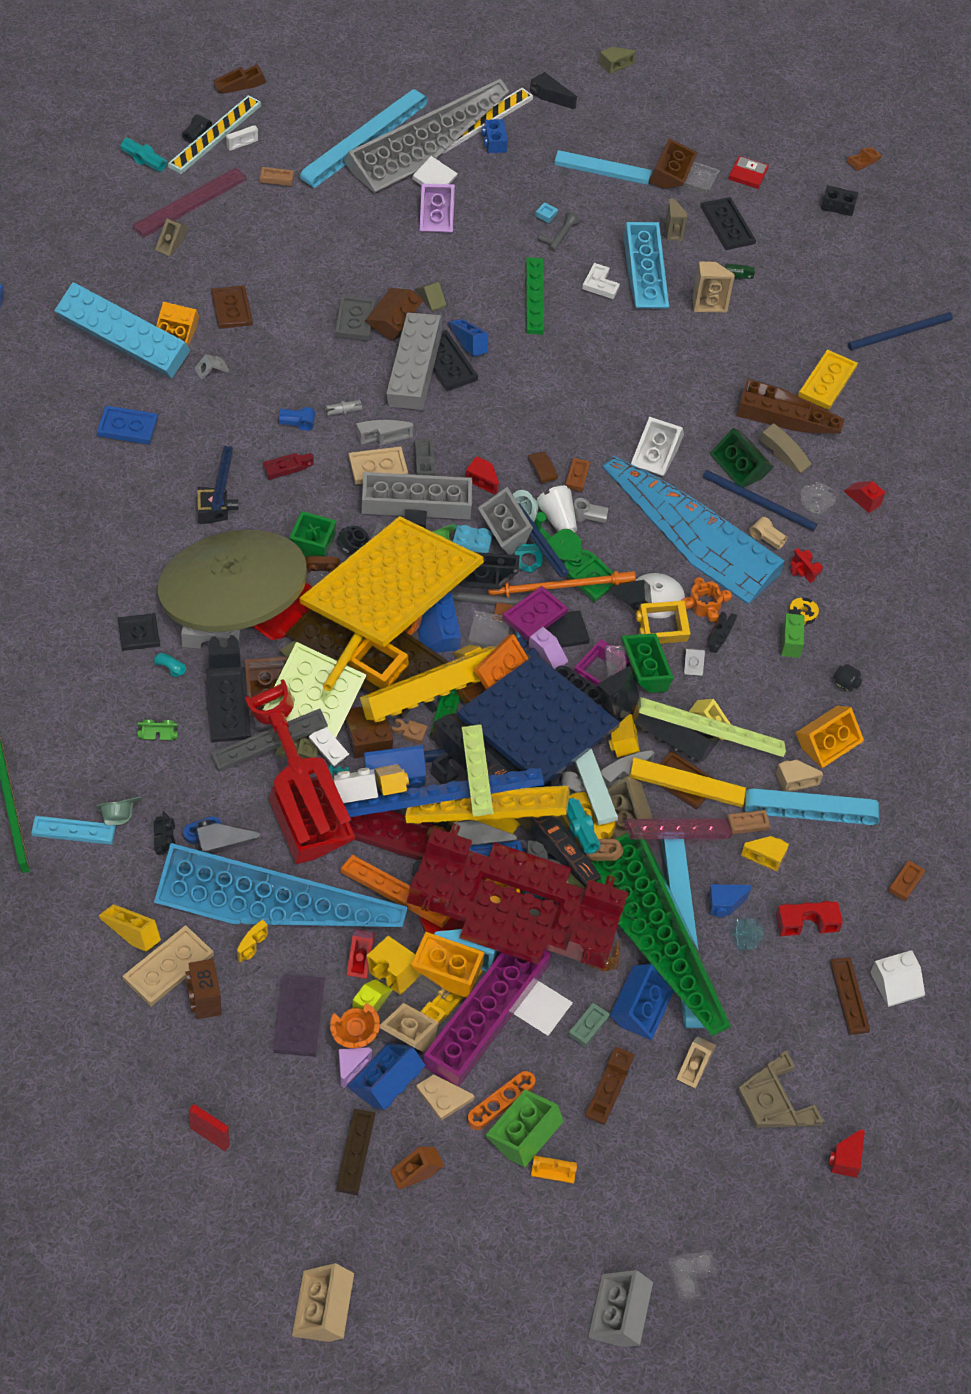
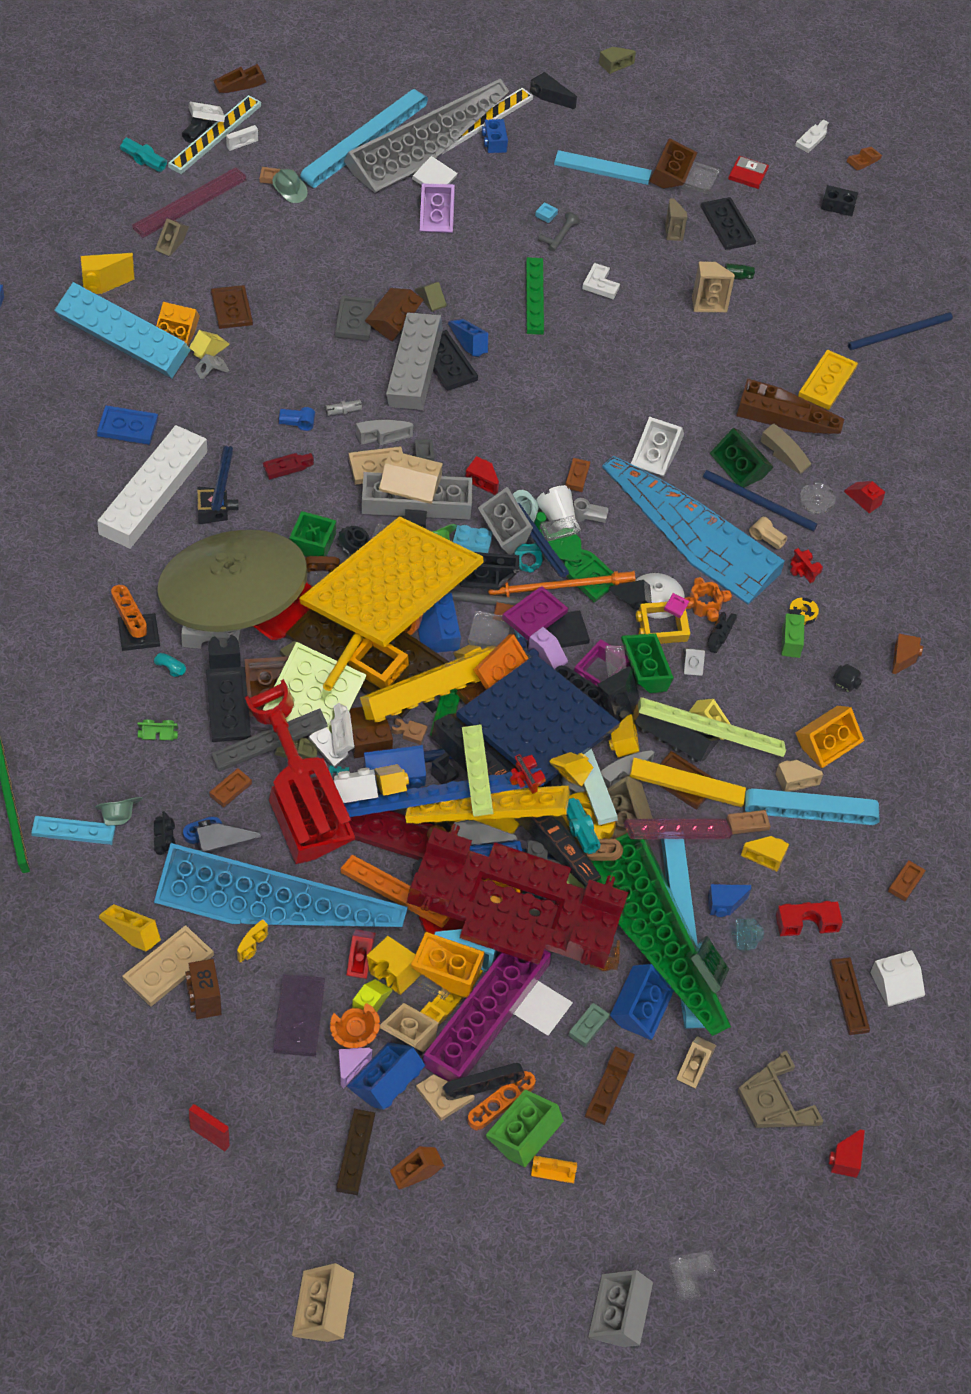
(106, 271): none -> yellow slope
(128, 611): none -> orange beam
(152, 486): none -> white brick
(206, 111): none -> white tile
(208, 344): none -> light yellow slope
(230, 787): none -> dark orange plate
(290, 186): none -> sand green piece
(342, 730): none -> white hinge
(411, 477): none -> tan slope
(483, 1081): none -> black beam
(532, 780): none -> red hips
(543, 467): reddish brown slope -> none
(560, 528): none -> clear tile
(573, 767): none -> yellow slope
(645, 264): medium azure slope -> none
(676, 605): none -> dark pink tile
(710, 964): none -> dark green tile
(812, 136): none -> white hinge
(906, 652): none -> dark orange slope

